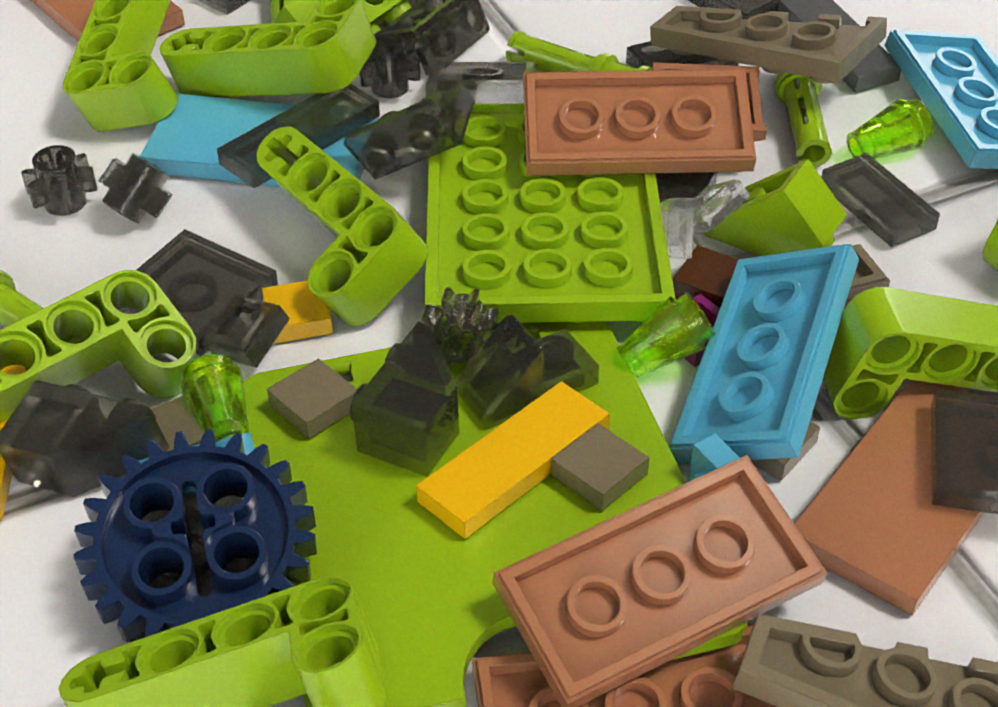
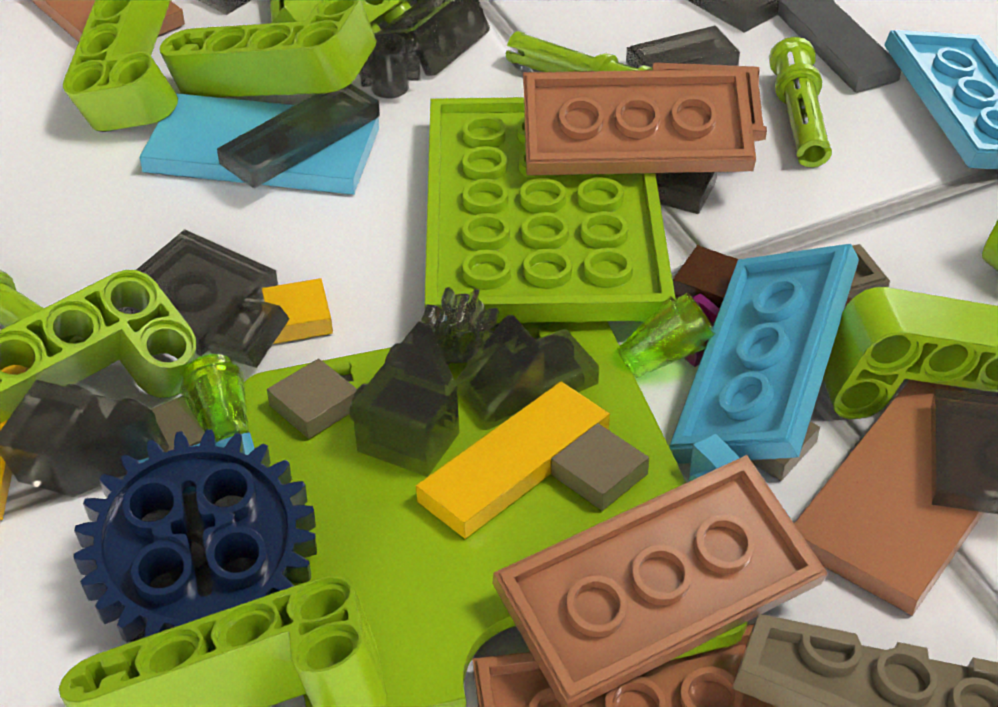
(59, 180): clear smoke gear -> none
(135, 188): clear smoke gear -> none
(373, 245): lime beam -> none
(412, 133): clear smoke bracket -> none
(483, 80): clear smoke tile -> none
(678, 226): clear tile -> none
(716, 204): clear tile -> none
(769, 41): dark tan wing -> none
(783, 214): lime slope -> none
(880, 200): clear smoke tile -> none
(892, 131): clear neon green cone -> none

